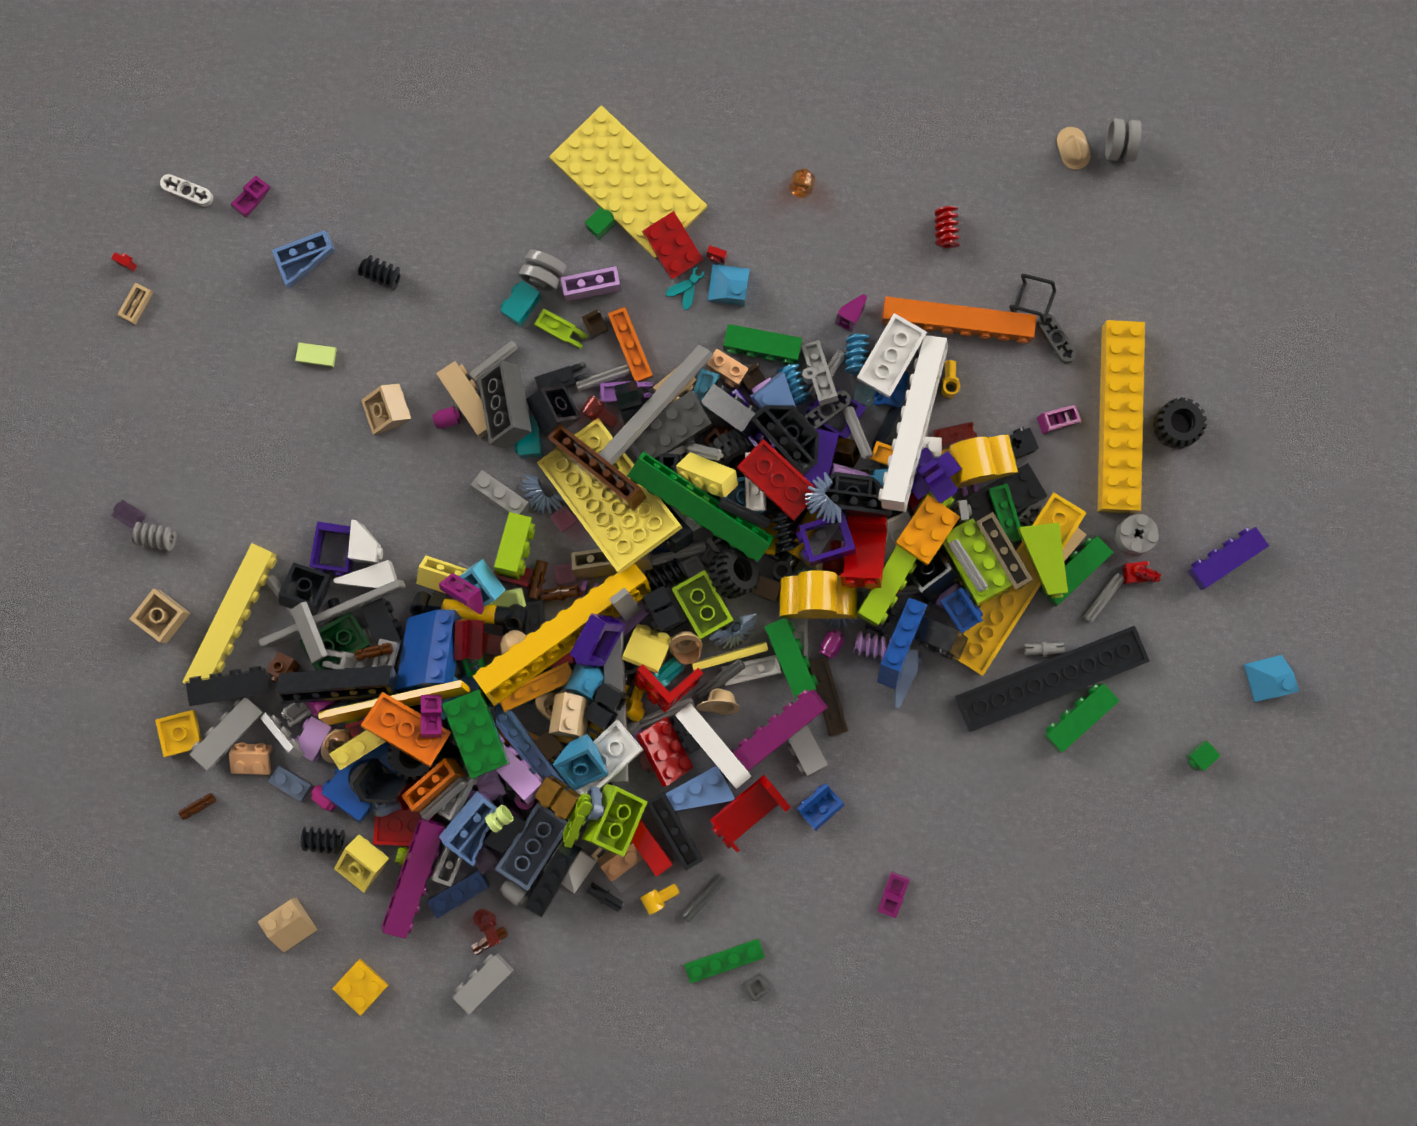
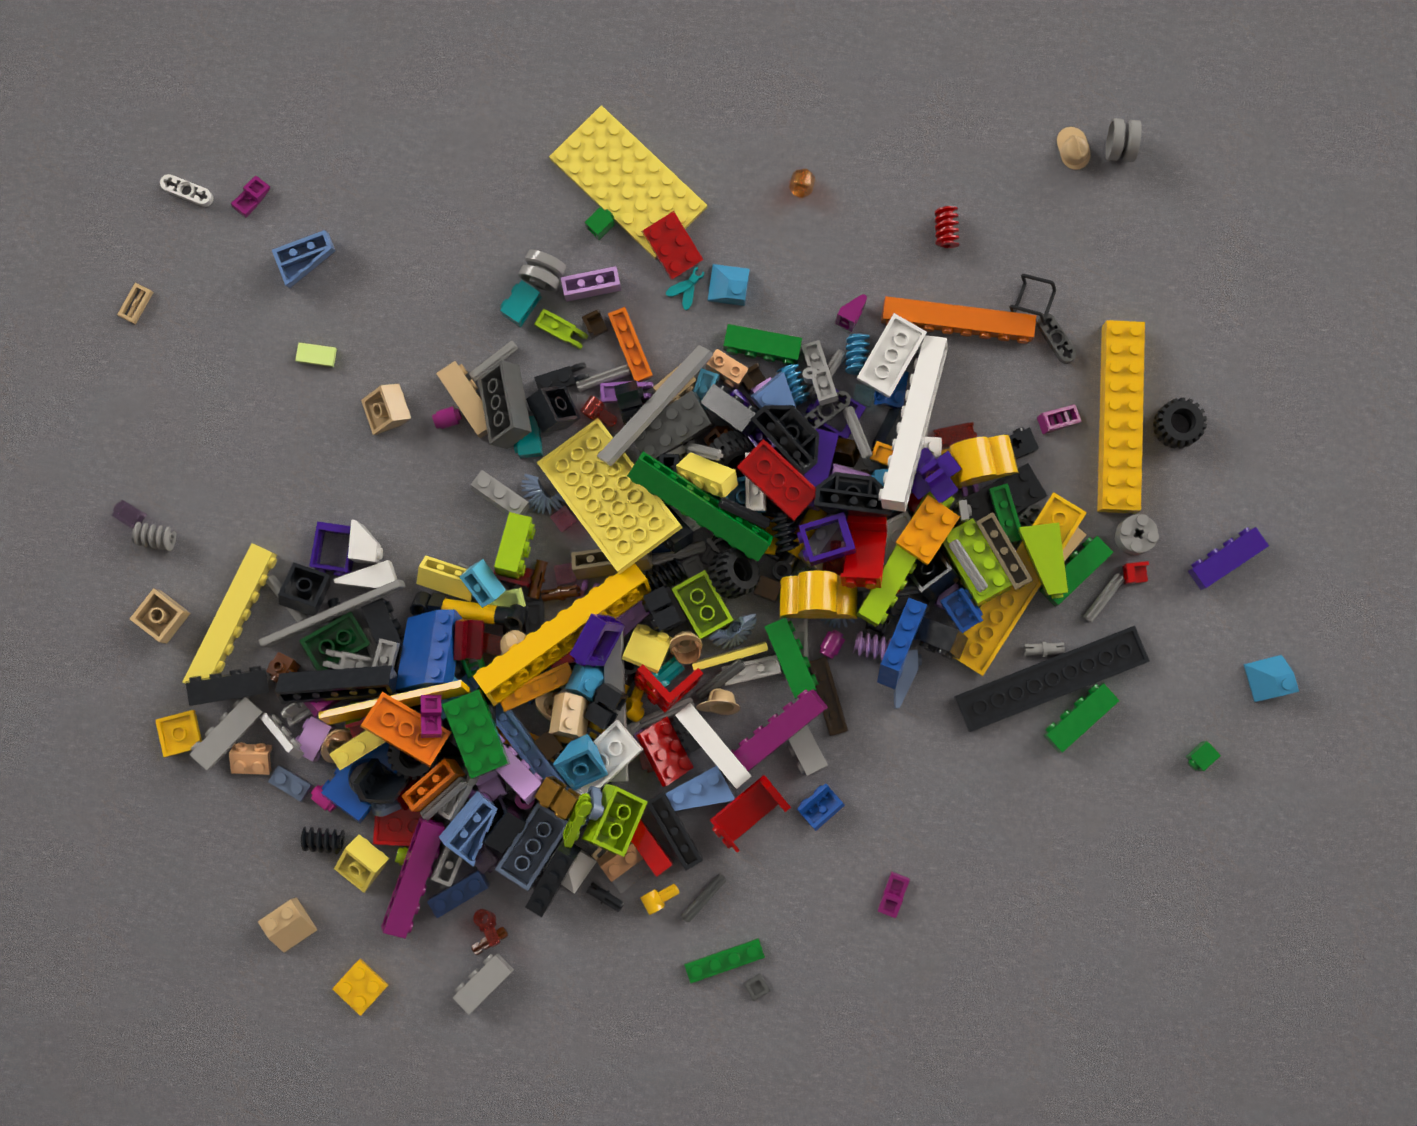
(124, 260): red plate -> none
(197, 806): reddish brown axle -> none
(309, 632): light grey tile -> none
(373, 651): reddish brown axle -> none
(379, 273): black piece -> none
(463, 592): magenta tile -> none
(499, 818): yellowish green wheel -> none
(514, 892): light grey brick -> none
(597, 467): reddish brown brick -> none
(625, 604): light grey tile -> none
(716, 254): red plate -> none
(820, 501): sand blue hair -> none
(950, 378): yellow axle -> none
(1147, 573): red axle -> none

